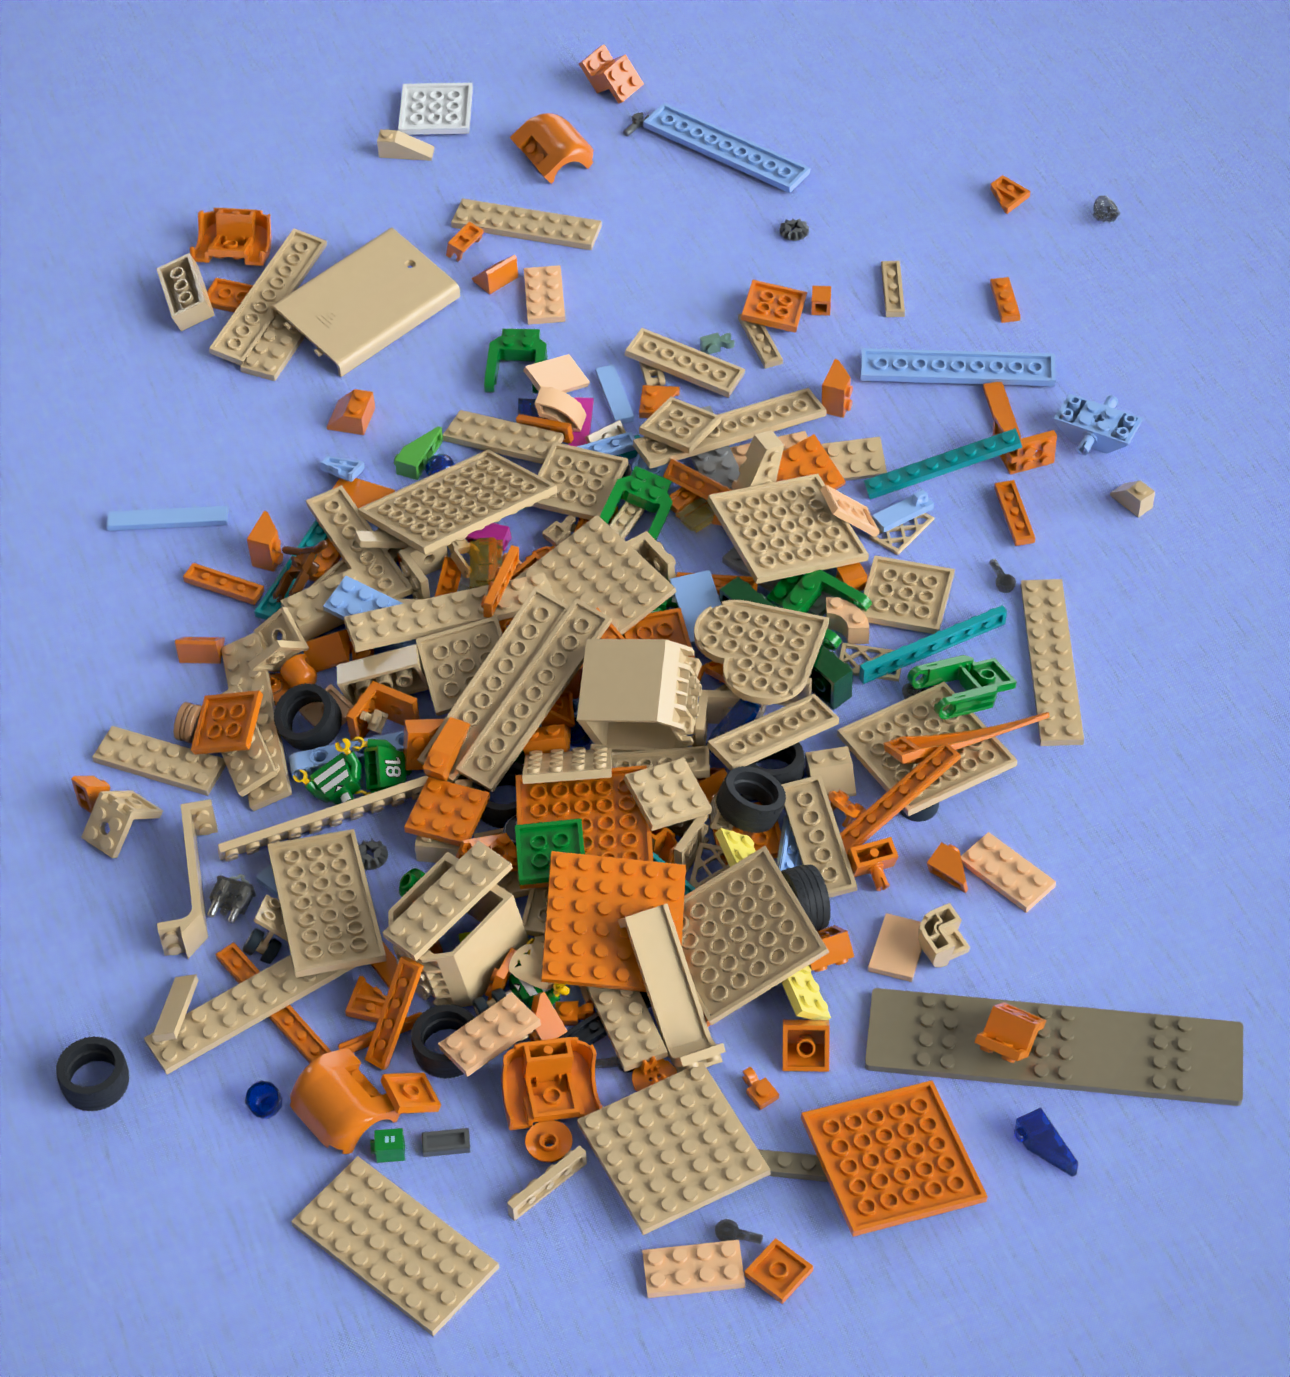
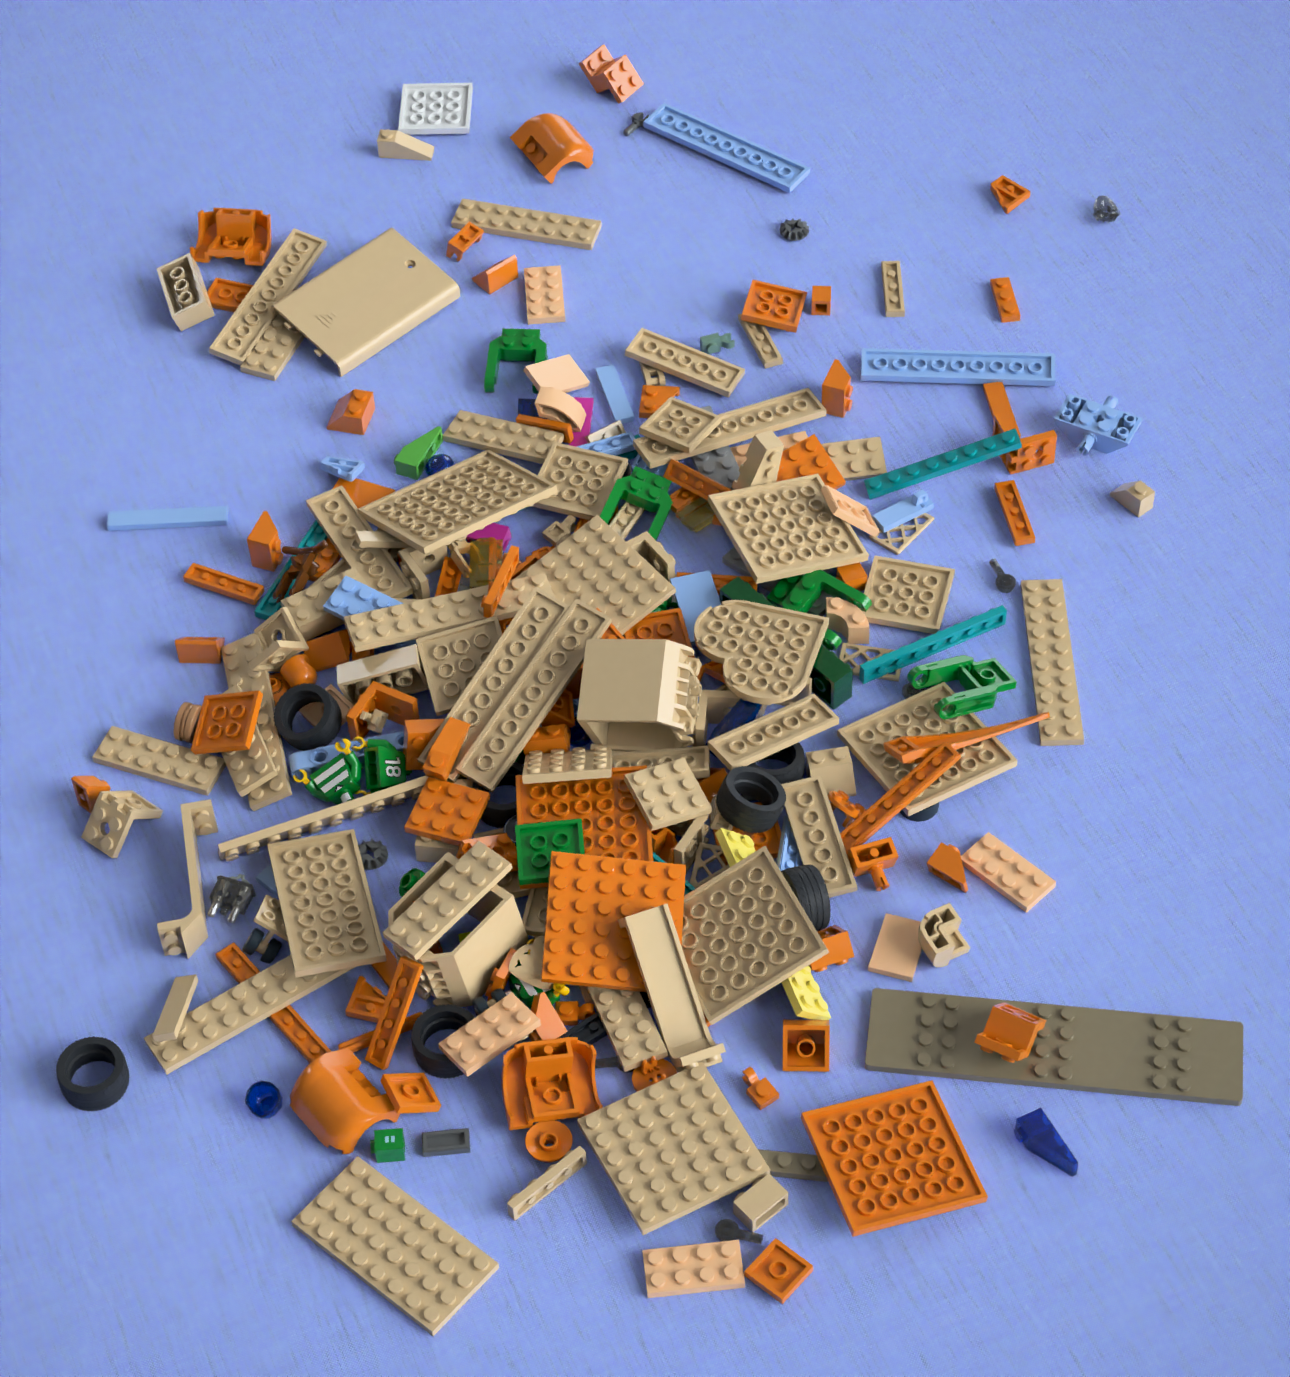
(760, 1202): none -> tan brick

